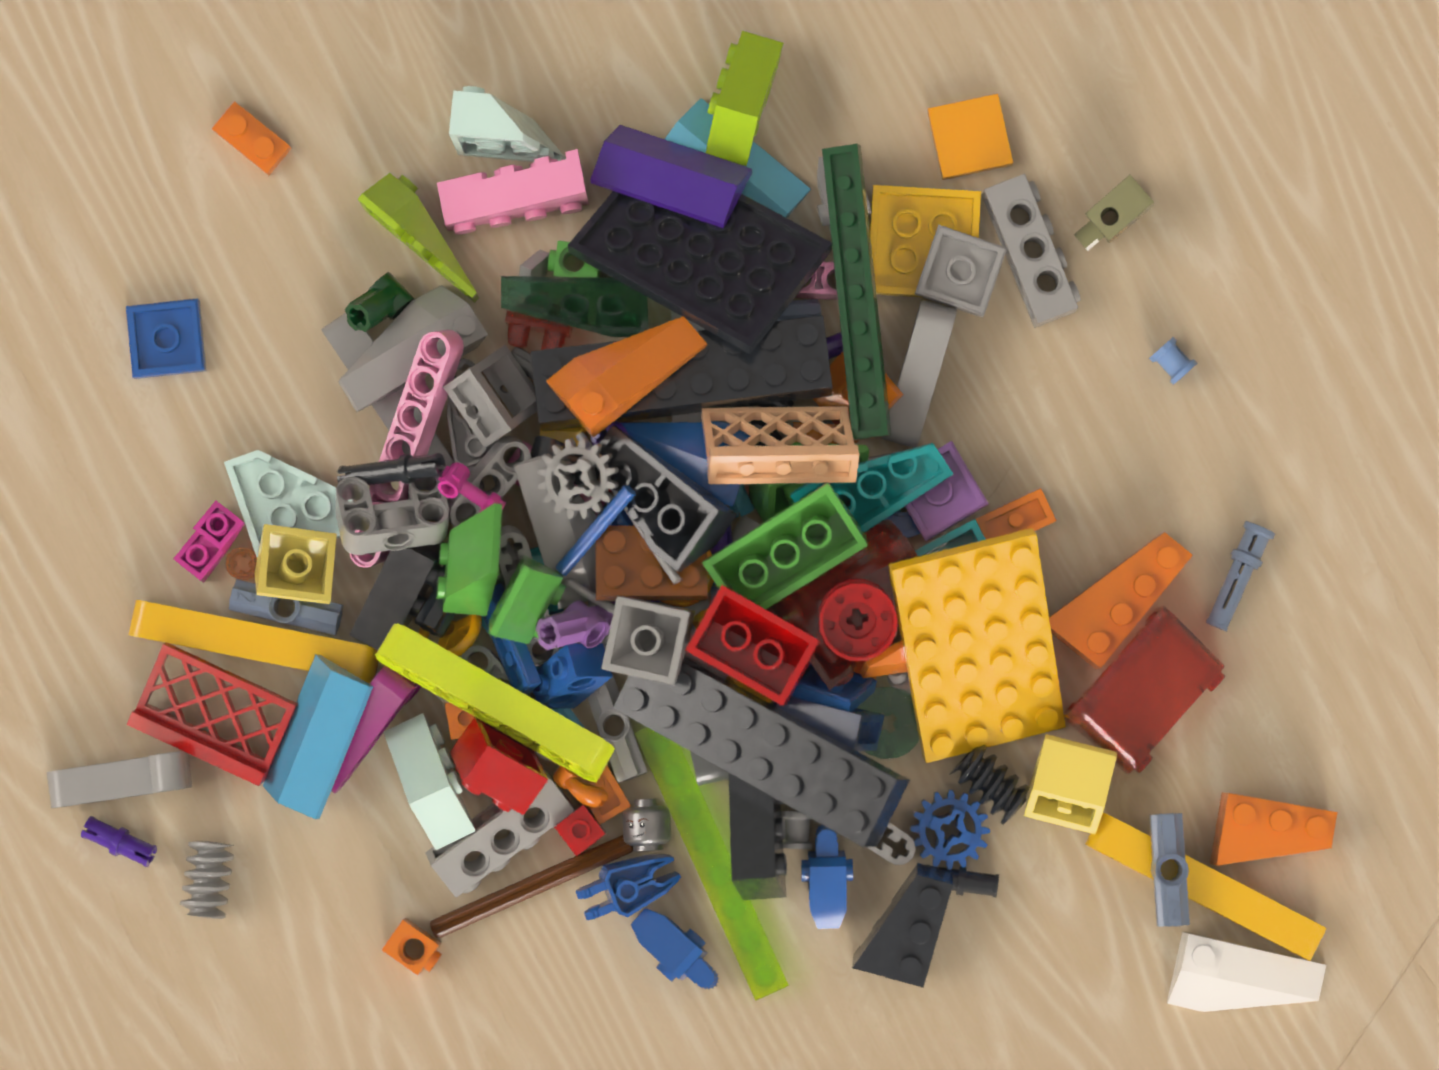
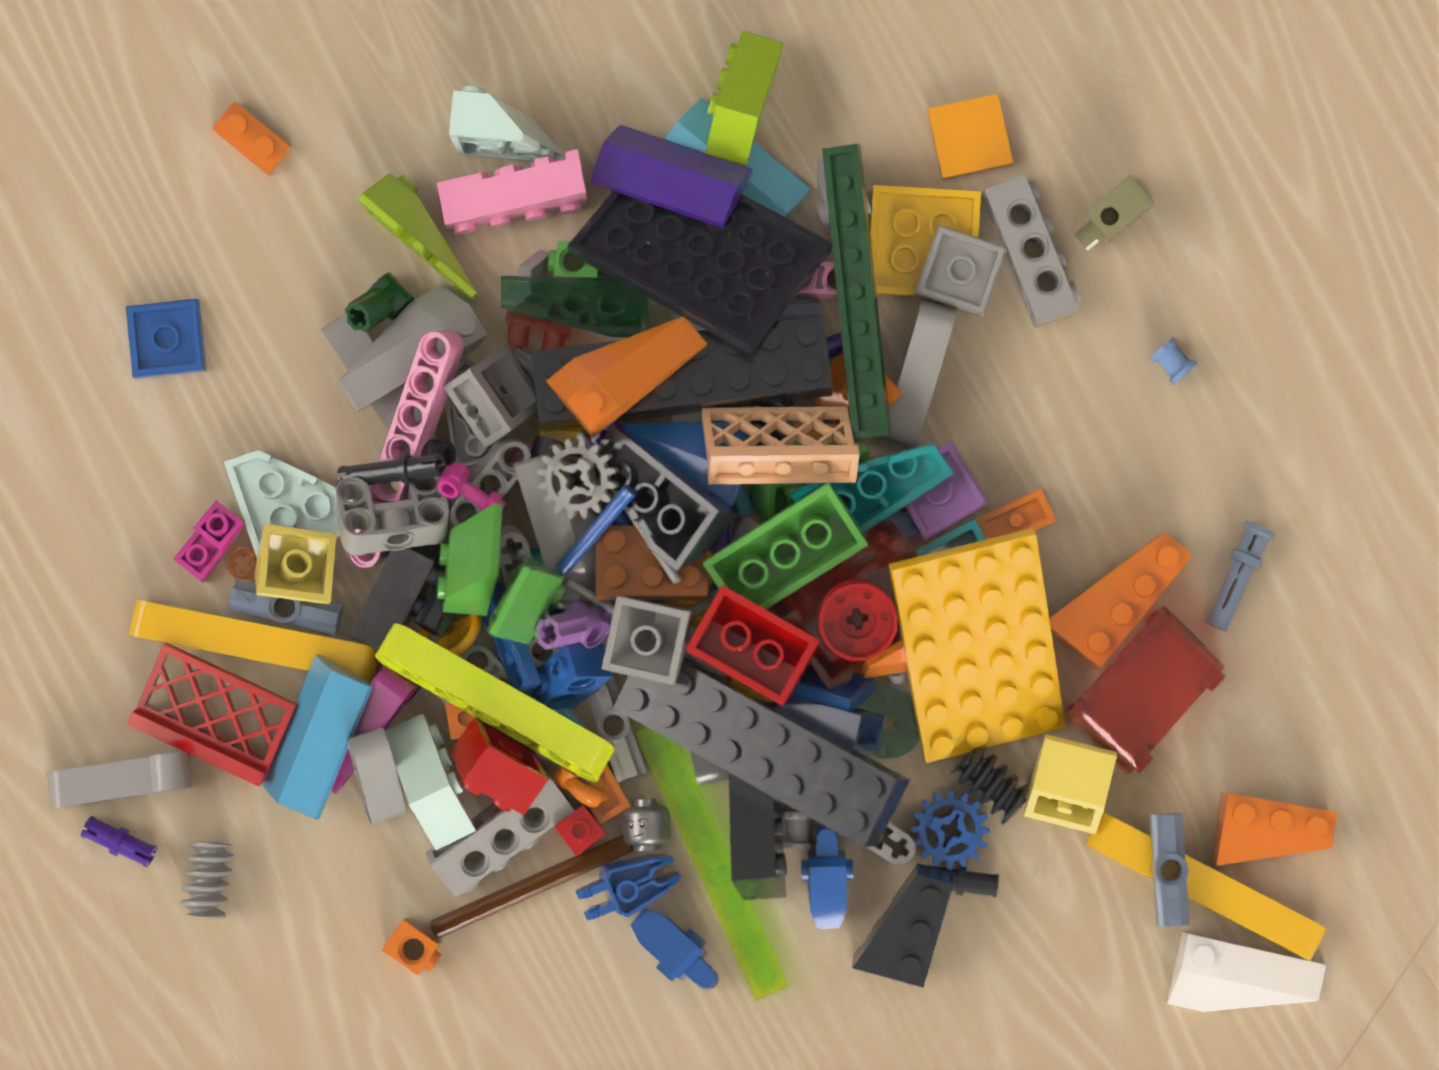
(376, 775): none -> light grey beam
(446, 448): none -> black bush

